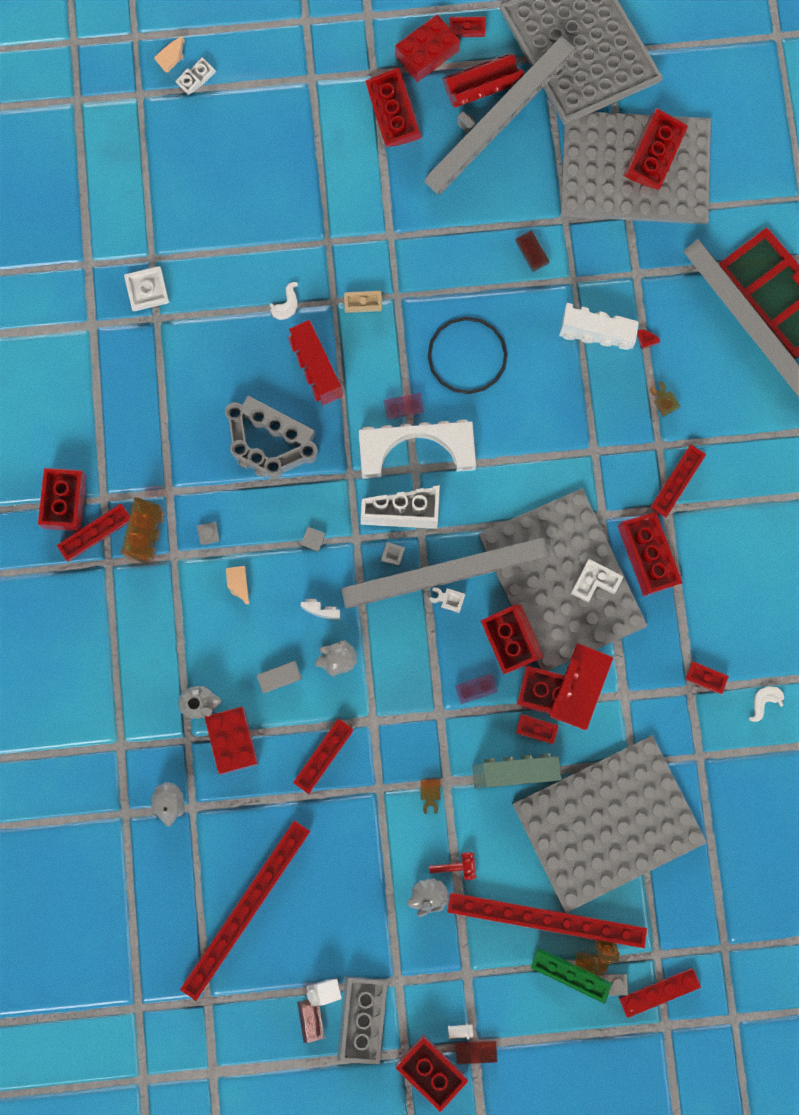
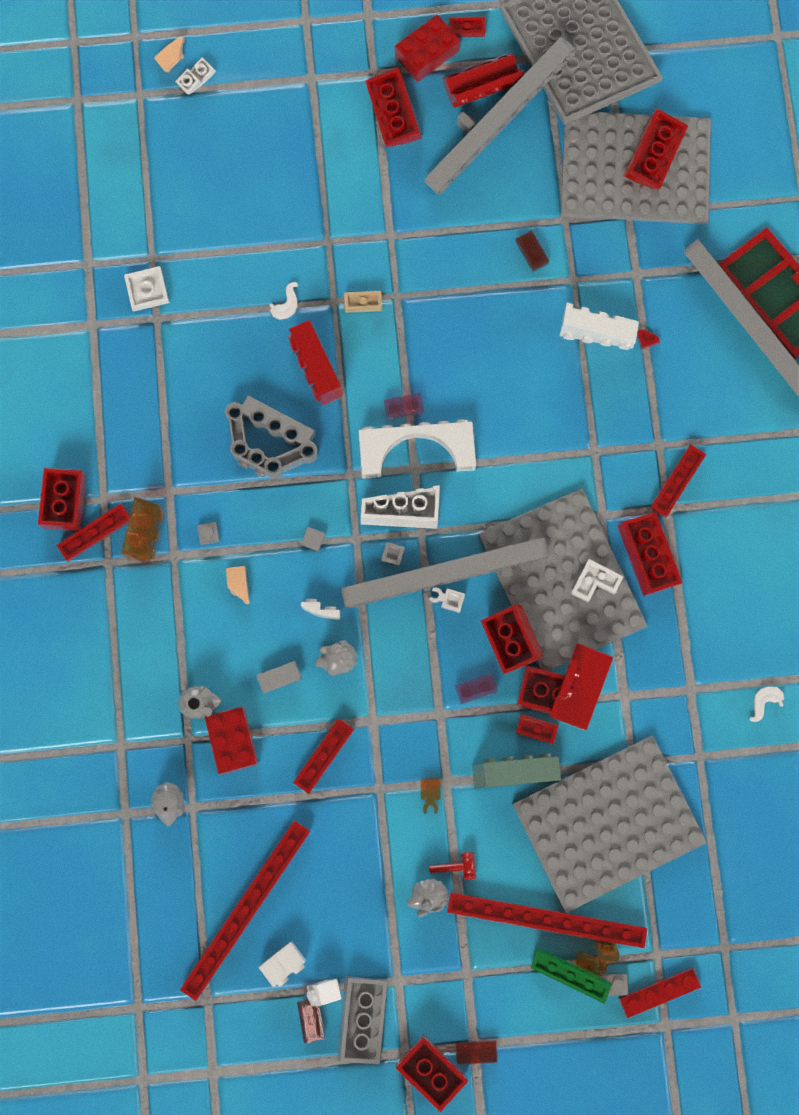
(282, 964): none -> white brick
(460, 1031): white pin -> none
(475, 320): black piece -> none
(665, 401): clear orange plate -> none
(706, 677): red plate -> none

